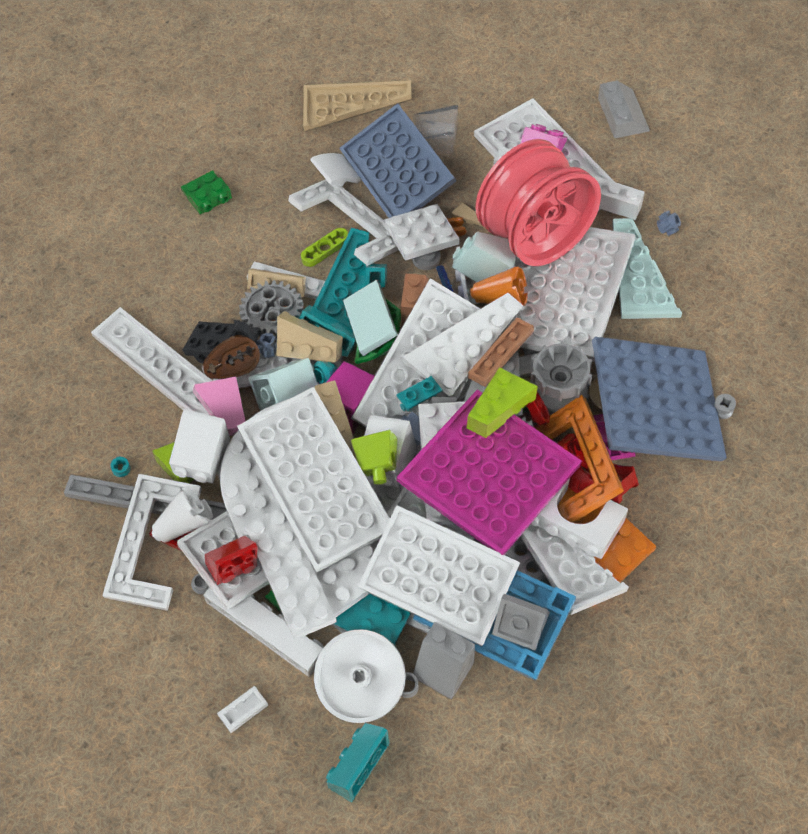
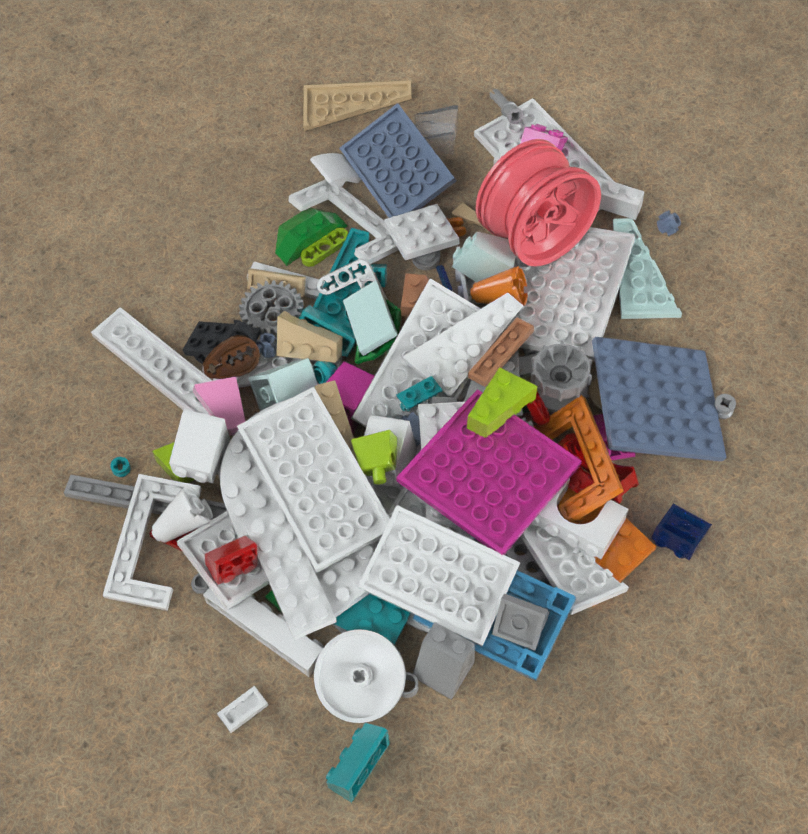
(206, 192): green plate -> none
(303, 231): none -> green wedge
(361, 278): none -> white beam
(508, 108): none -> light grey pin
(621, 109): light grey slope -> none
(680, 532): none -> clear blue plate

